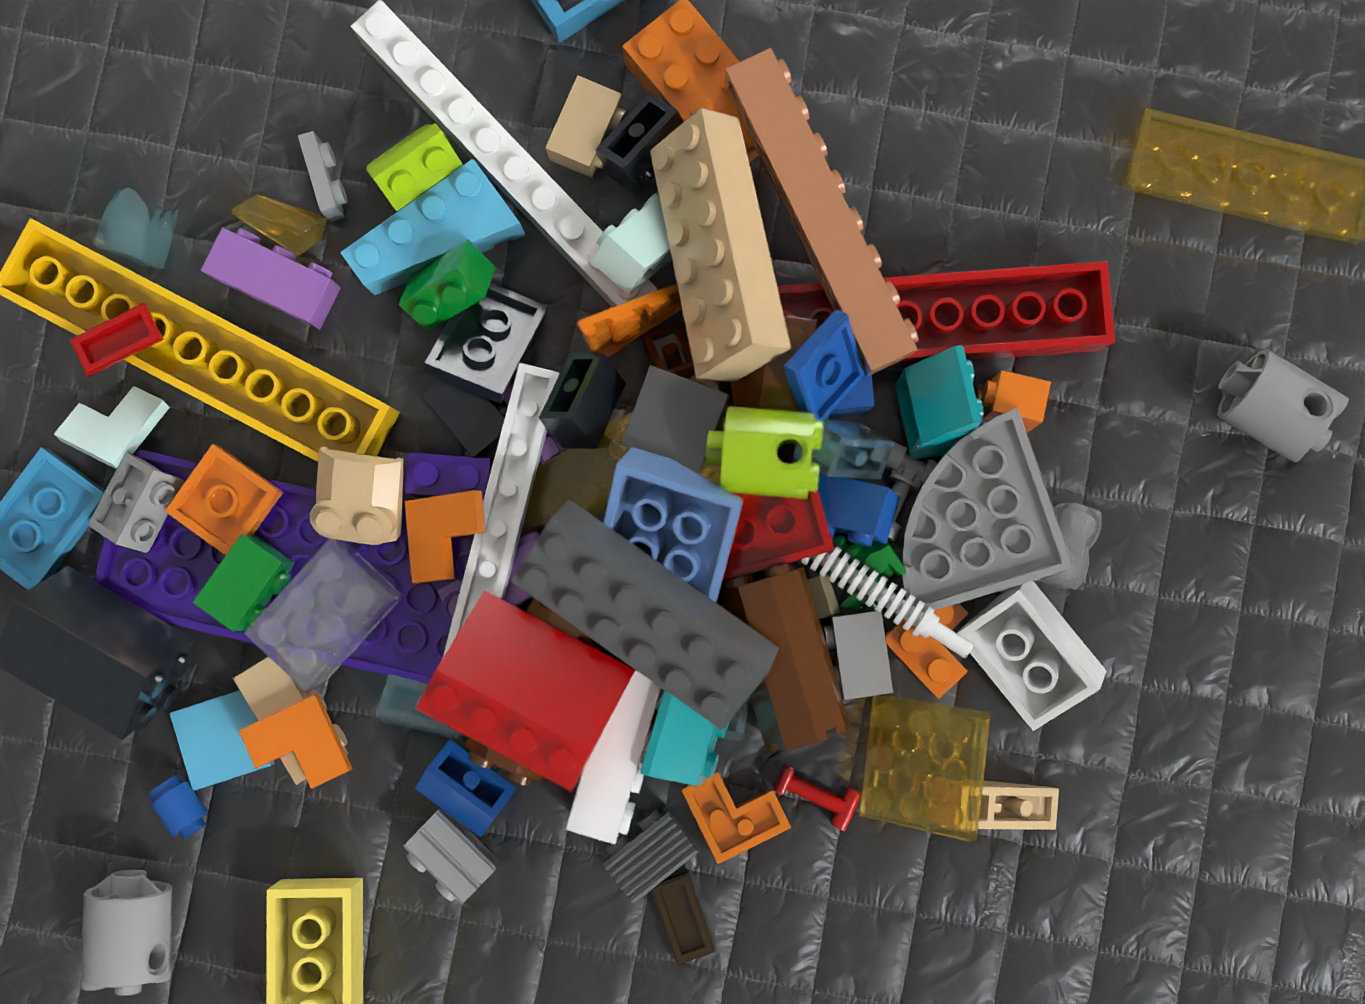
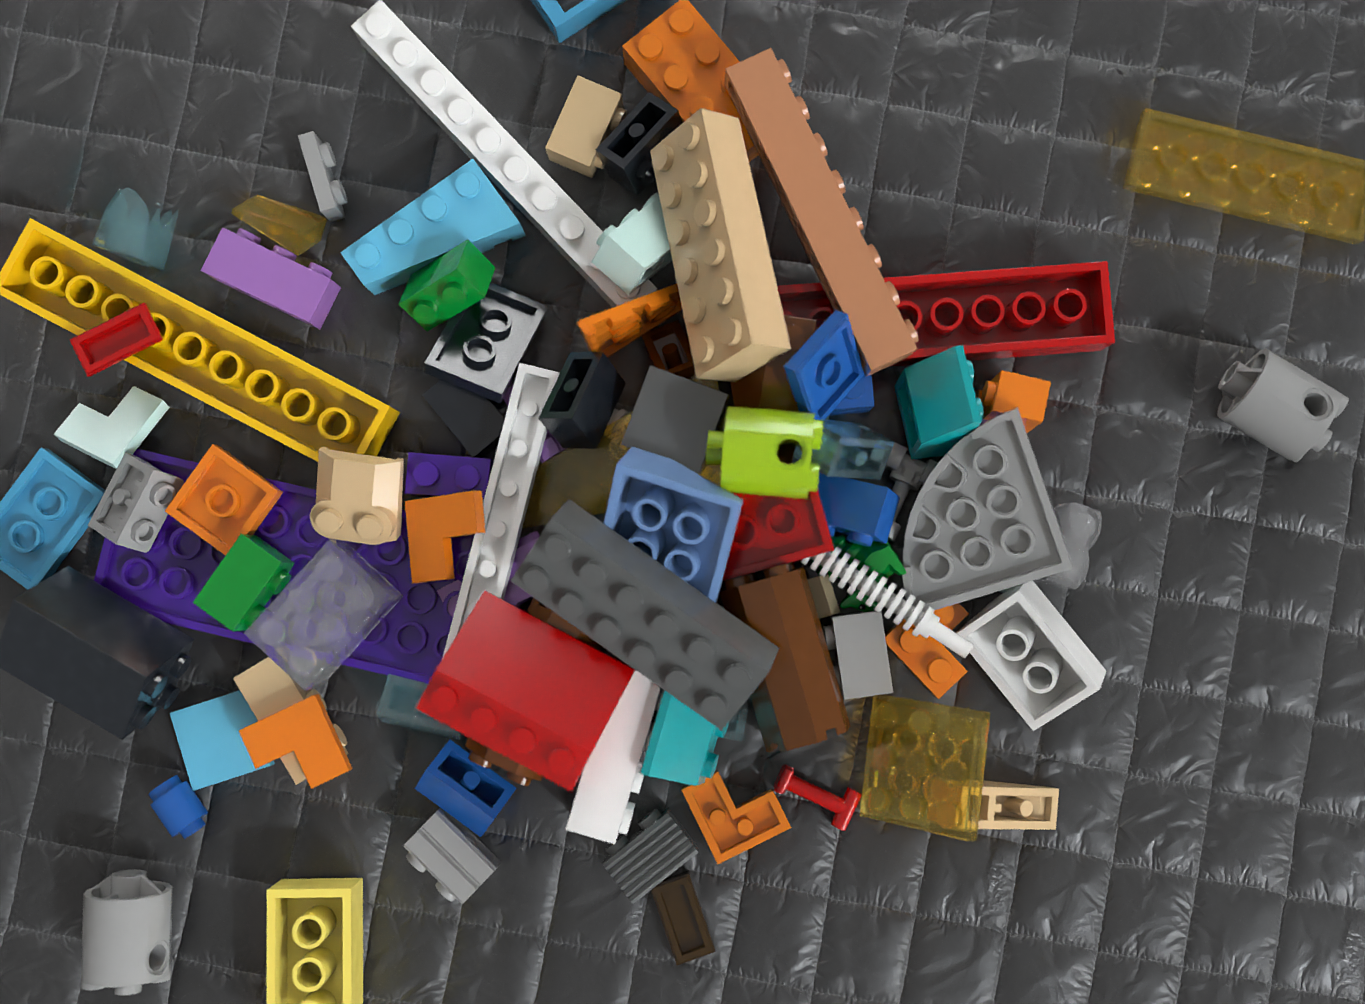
(414, 165): lime bracket -> none

